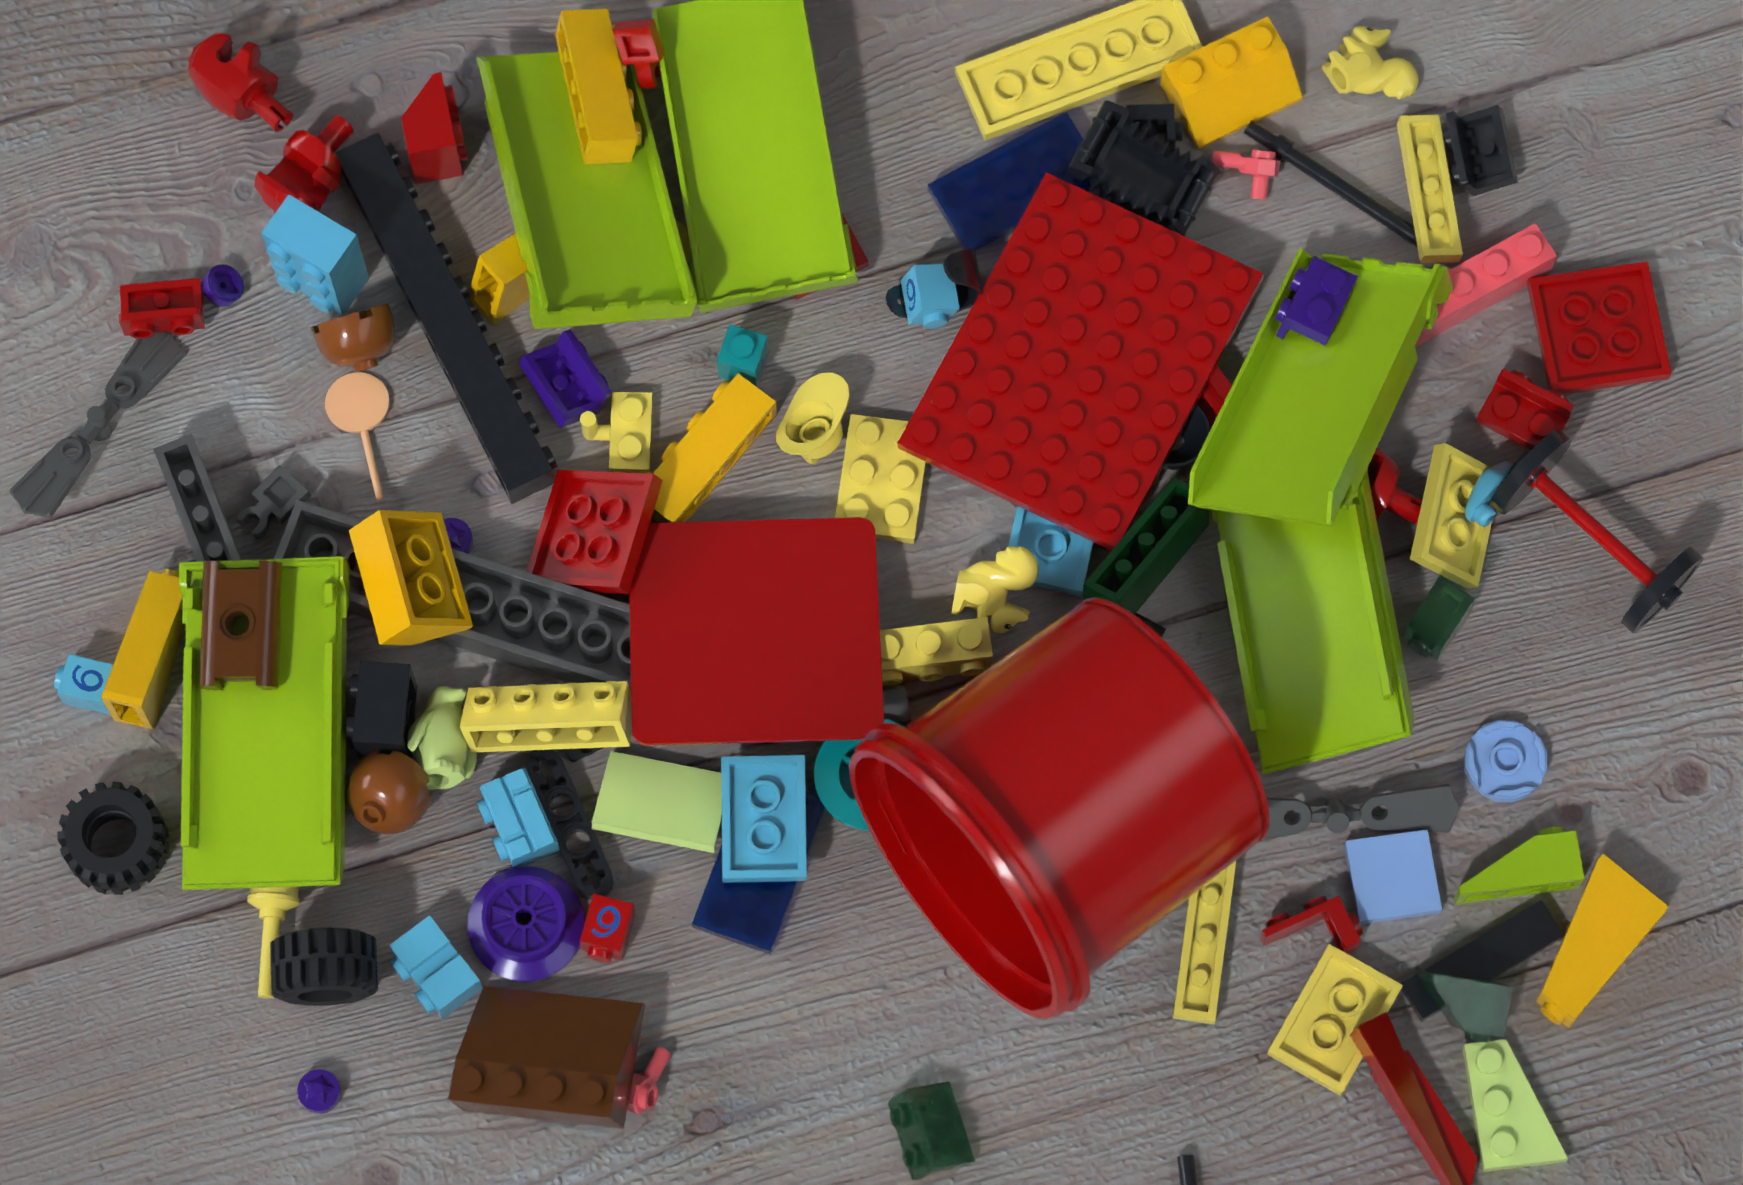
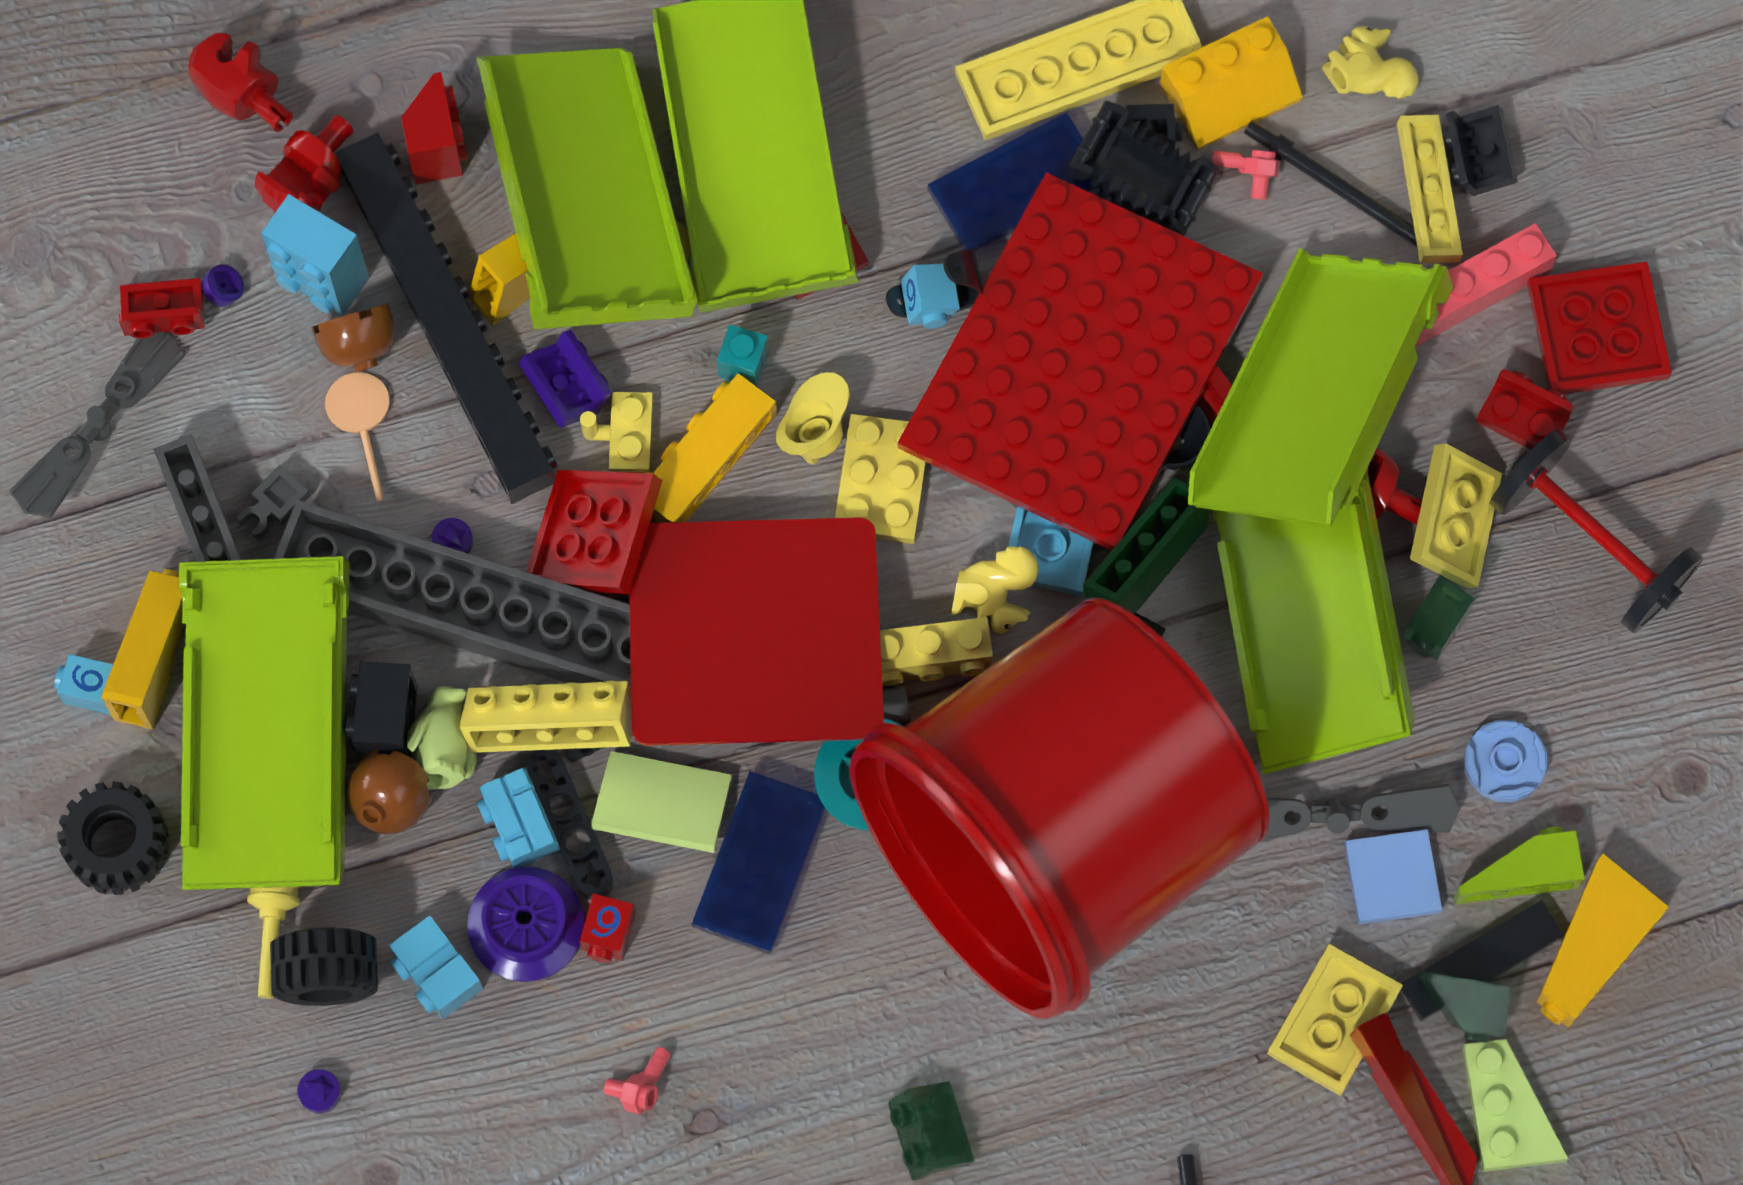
(226, 598): reddish brown piece -> none
(410, 576): yellow slope -> none
(548, 1057): reddish brown slope -> none
(597, 87): yellow brick -> none
(641, 46): red plate -> none
(763, 818): medium azure plate -> none
(1204, 950): light yellow plate -> none
(1317, 302): dark purple bracket -> none
(1342, 925): red bracket -> none
(1482, 492): medium azure arm -> none

